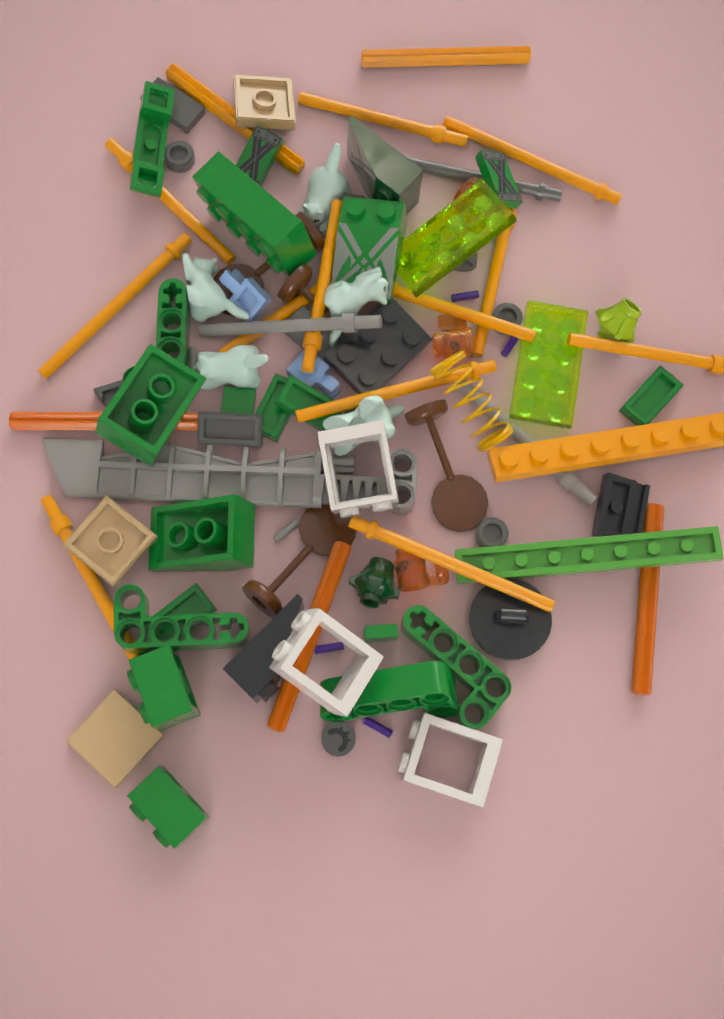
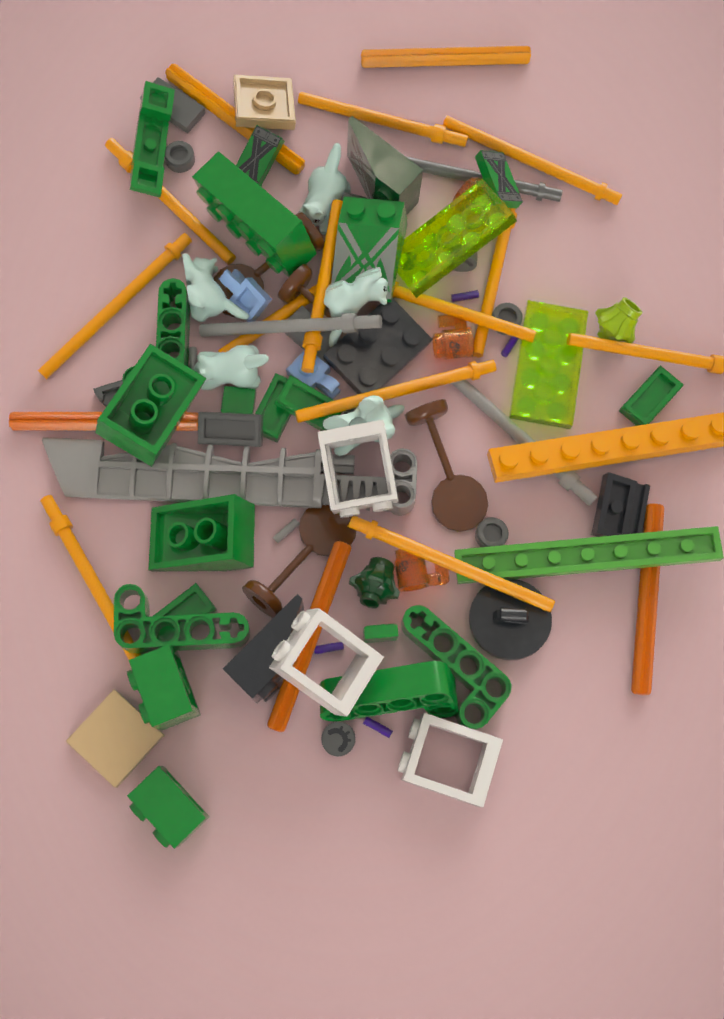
(110, 541): tan tile -> none
(493, 439): yellow piece -> none

